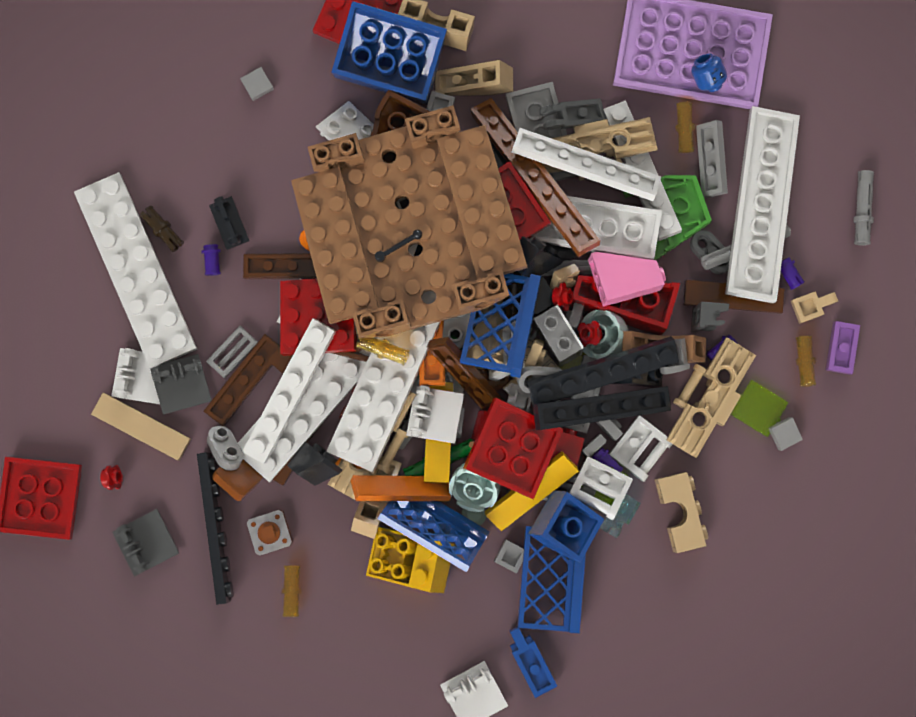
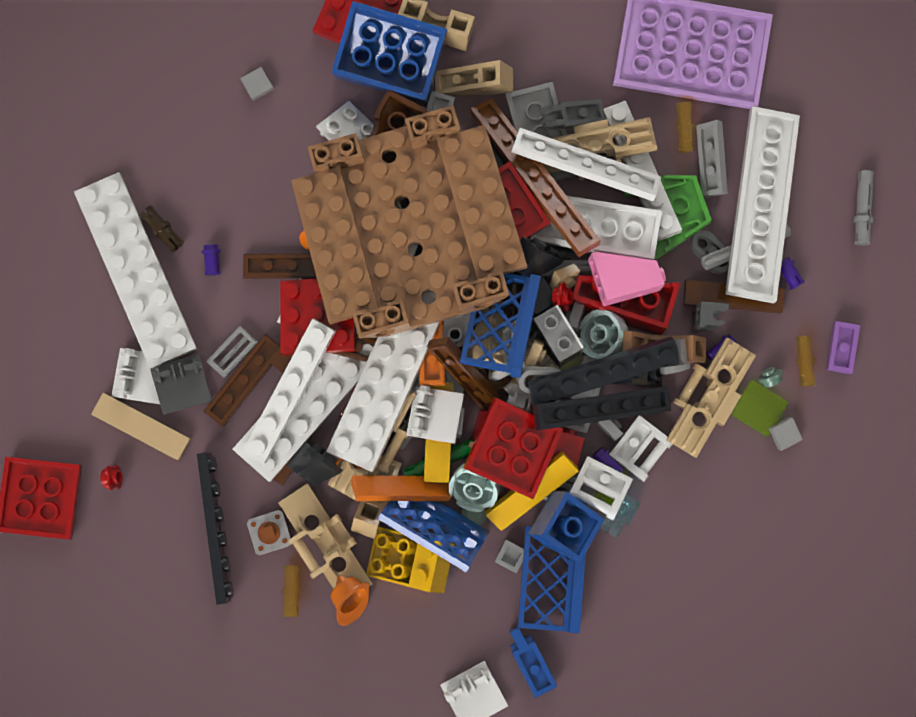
(145, 542): dark grey hinge -> none
(222, 444): light grey plate -> none
(229, 222): black hinge -> none
(239, 481): dark orange piece -> none
(329, 536): none -> tan piece
(349, 598): none -> orange piece
(380, 256): black hinge -> none
(384, 349): clear yellow pin -> none
(593, 445): light grey tile -> none
(595, 333): red plate -> none
(689, 532): tan arch -> none
(709, 72): blue head -> none
(770, 377): none -> sand green plate
(810, 306): tan plate -> none

